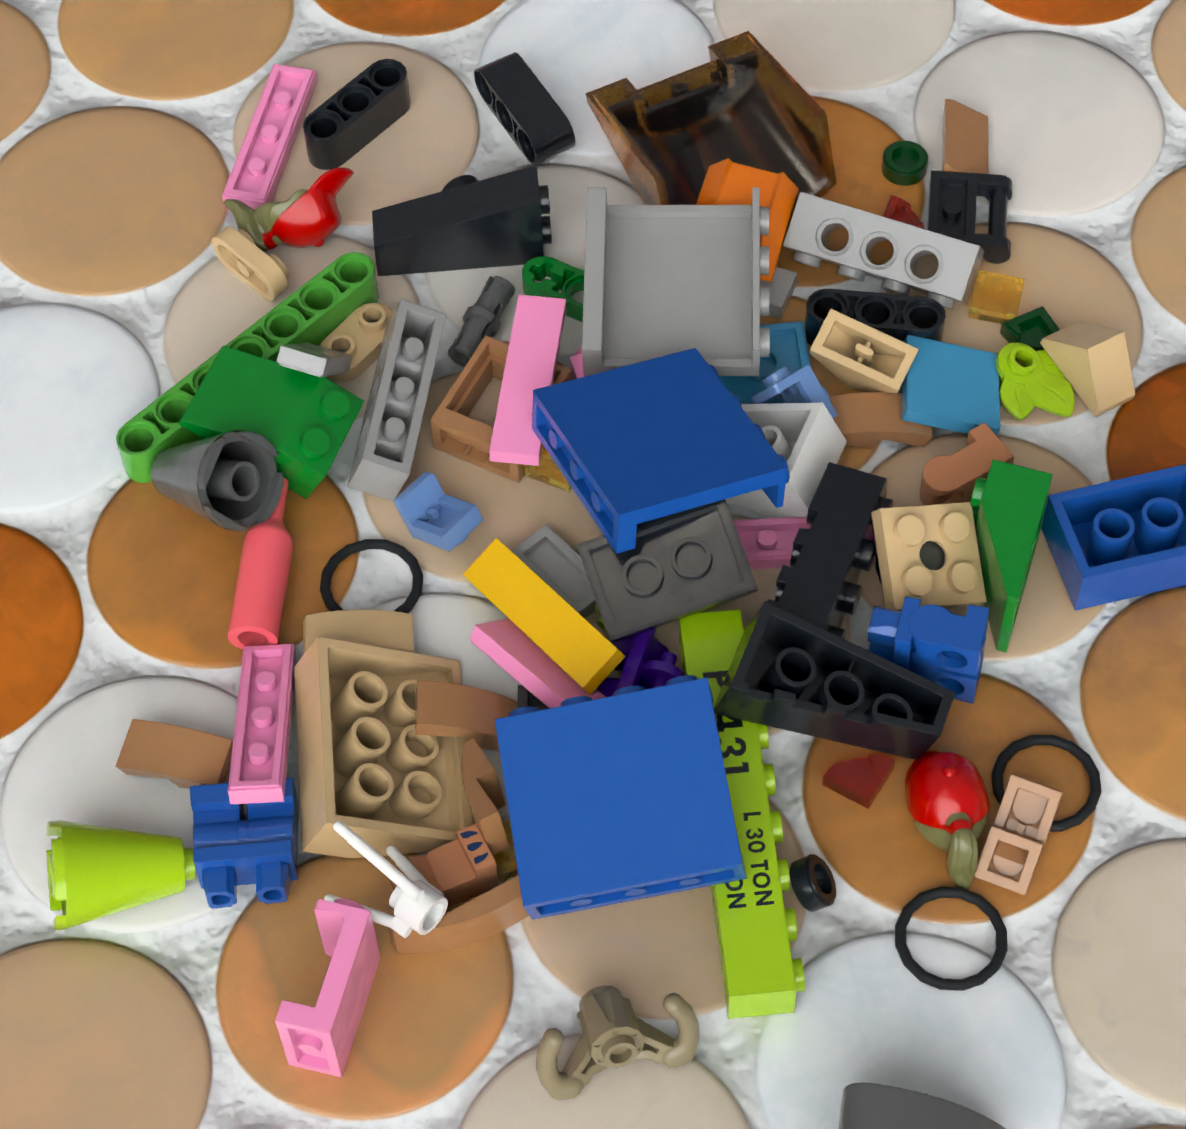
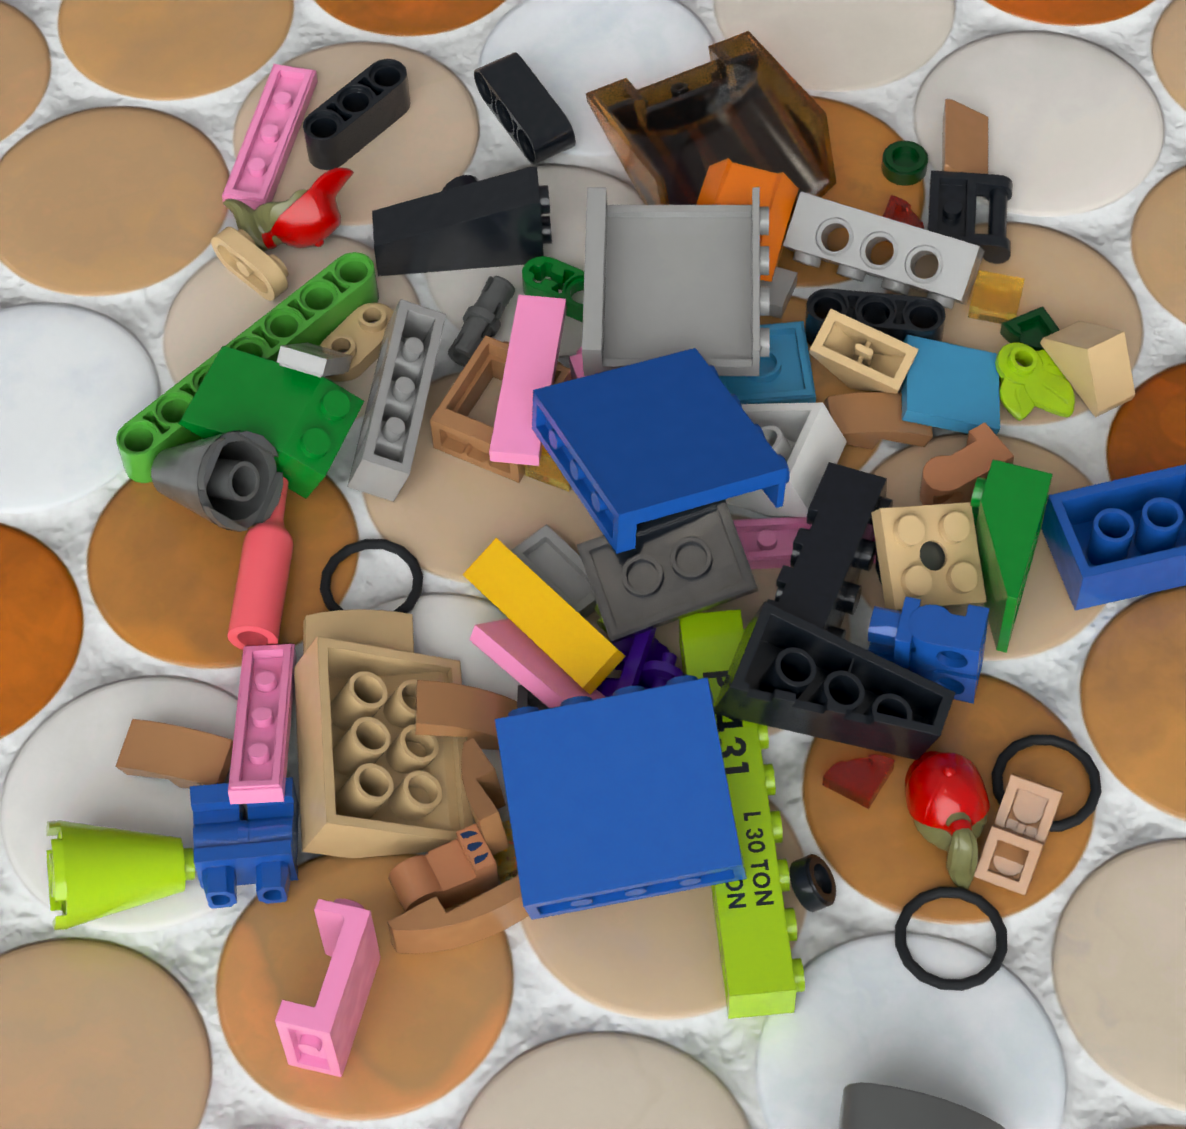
(414, 900): white plant -> none
(435, 515): medium blue bracket -> none
(614, 1039): dark tan piece -> none
(794, 388): medium blue bracket -> none

